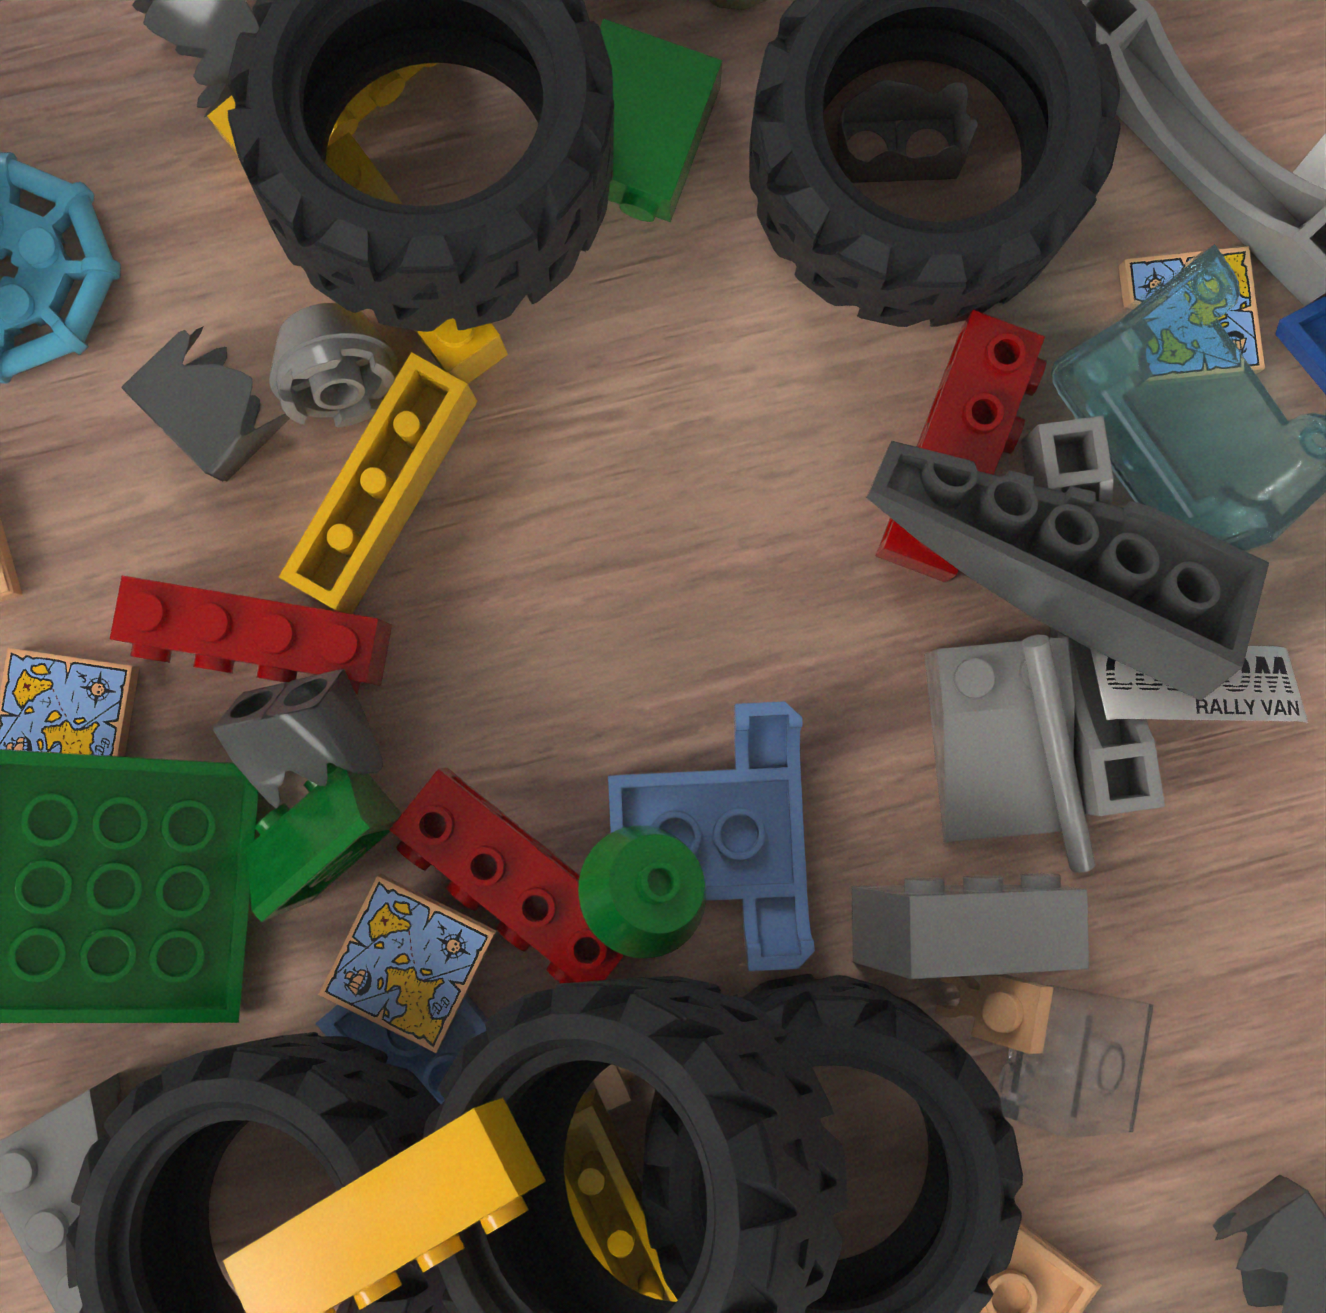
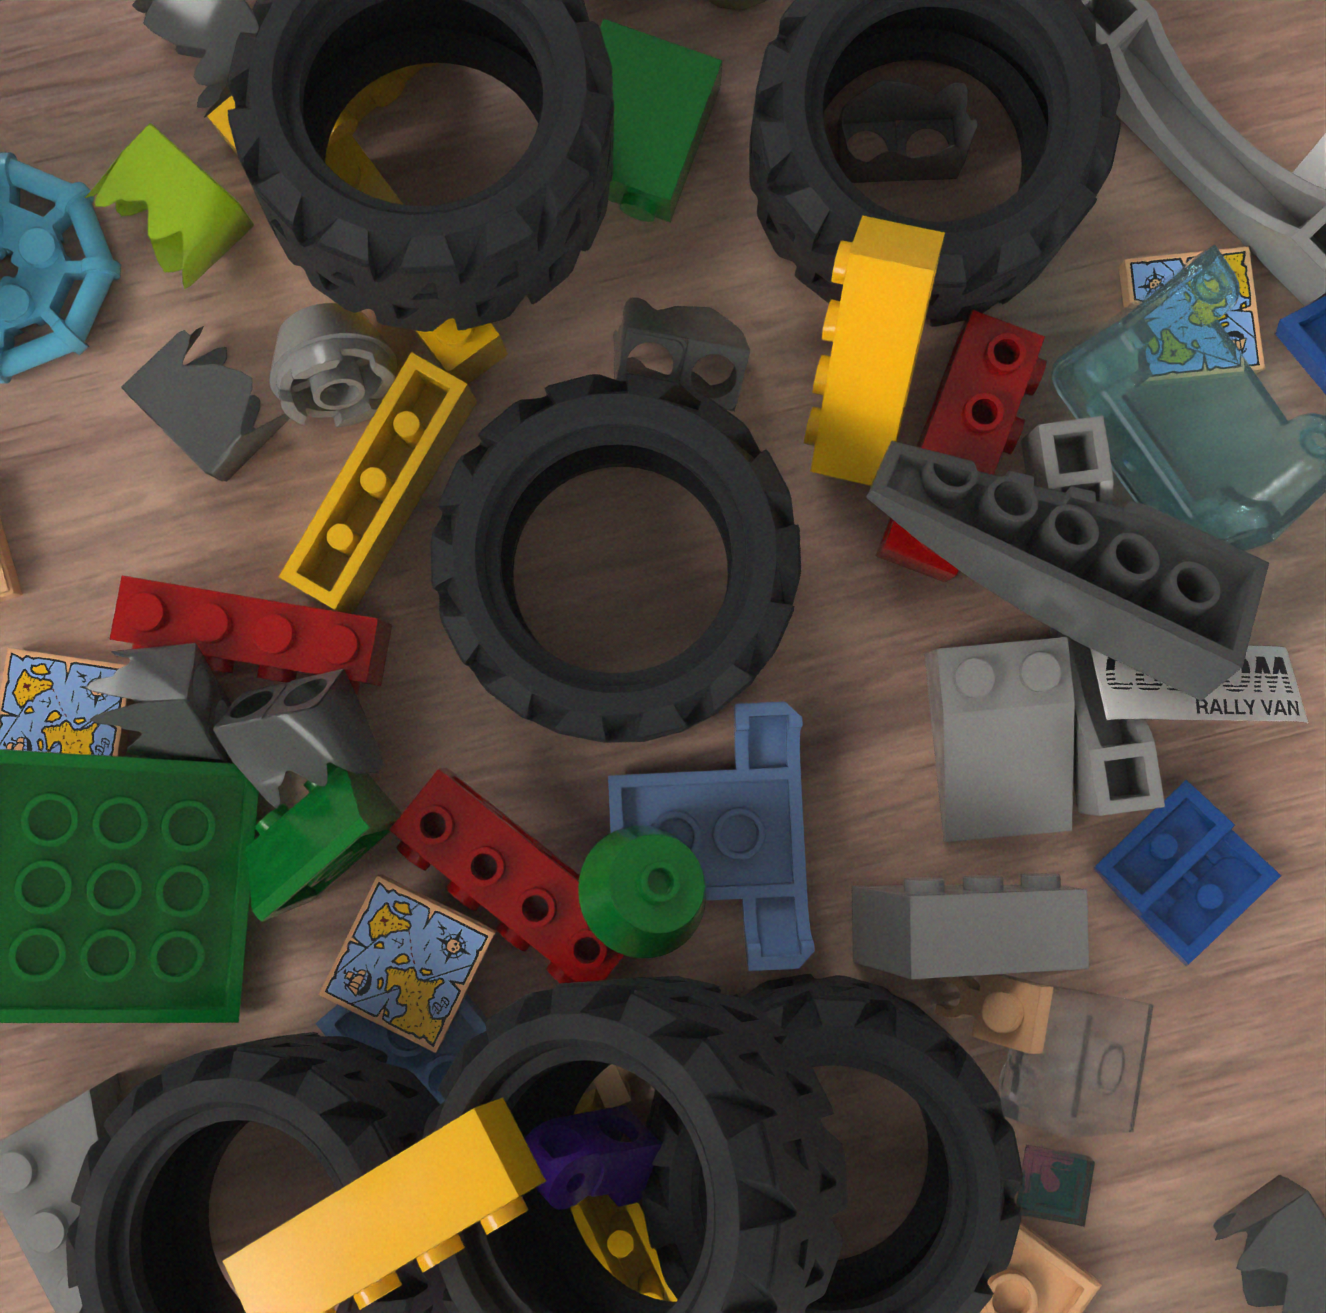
(177, 703): none -> dark grey piece
(188, 211): none -> lime piece
(585, 1156): none -> dark purple leg
(587, 428): none -> black tyre
(707, 334): none -> dark grey piece
(874, 347): none -> yellow brick
(1055, 1185): none -> clear smoke tile
(1058, 752): light grey bar -> none
(1186, 872): none -> blue slope

